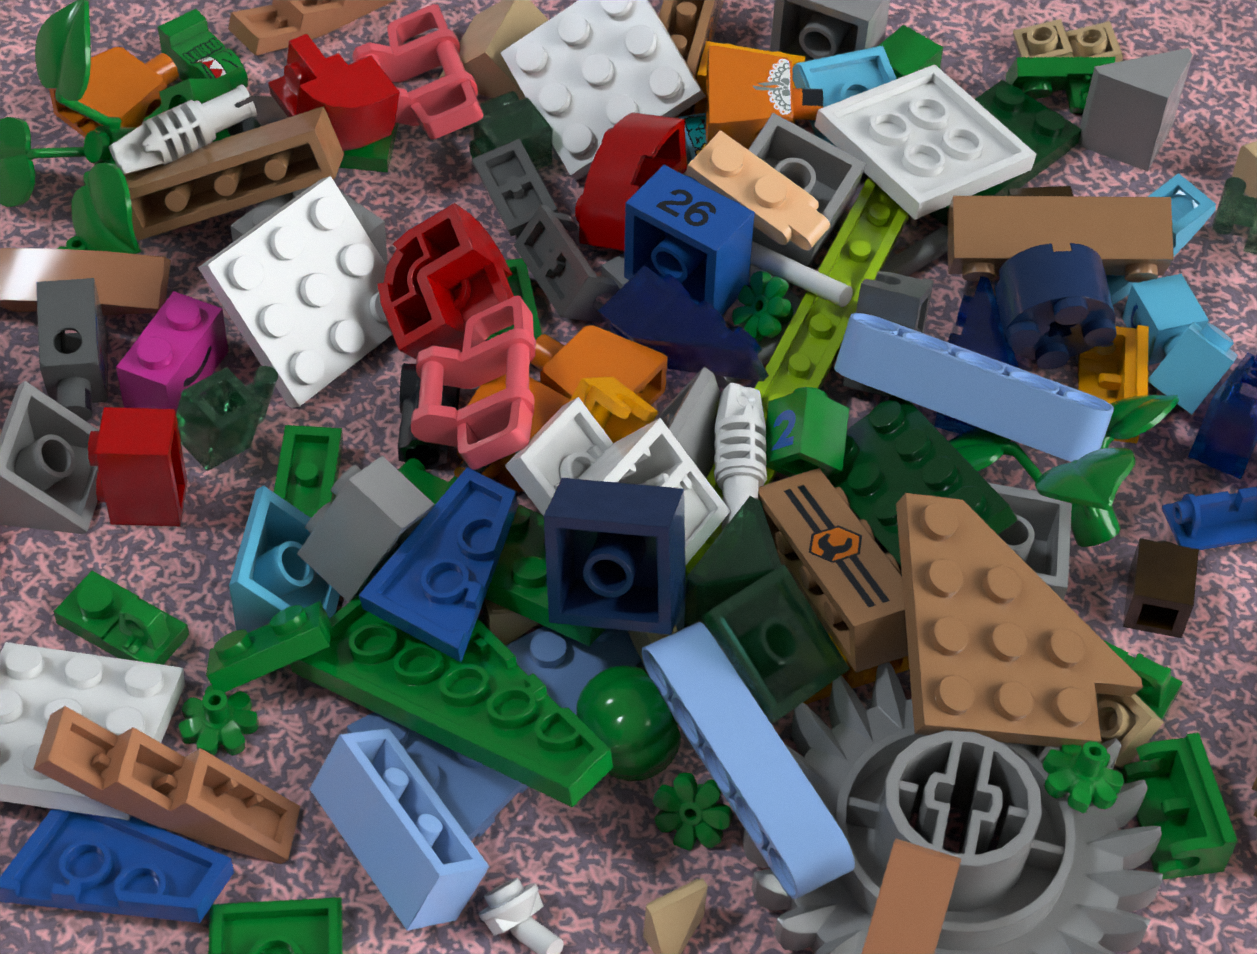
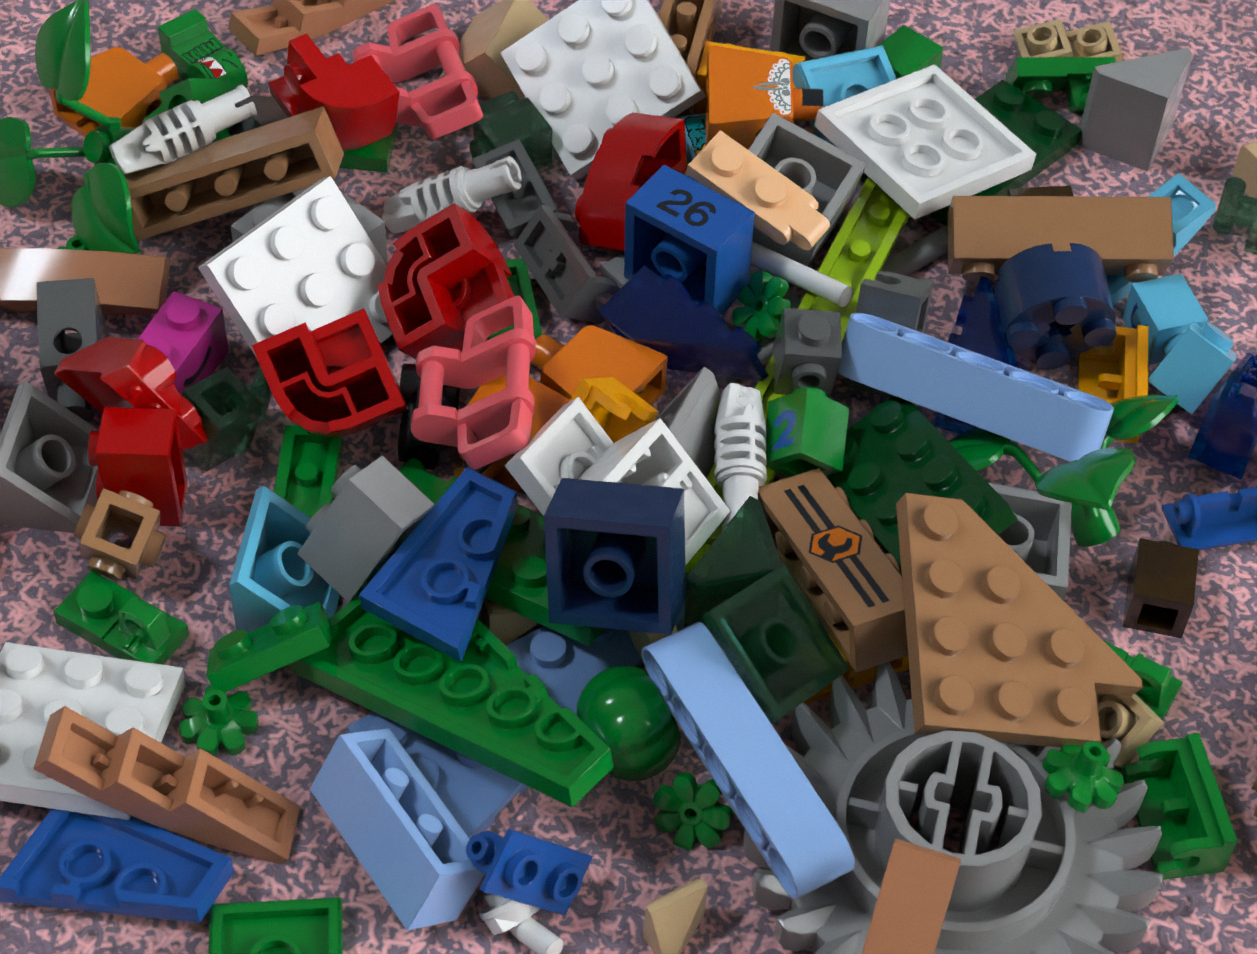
(119, 514): none -> medium nougat brick
(130, 376): none -> red slope
(331, 376): none -> red brick
(459, 186): none -> white hinge
(528, 869): none -> blue hinge
(807, 350): none -> dark grey brick

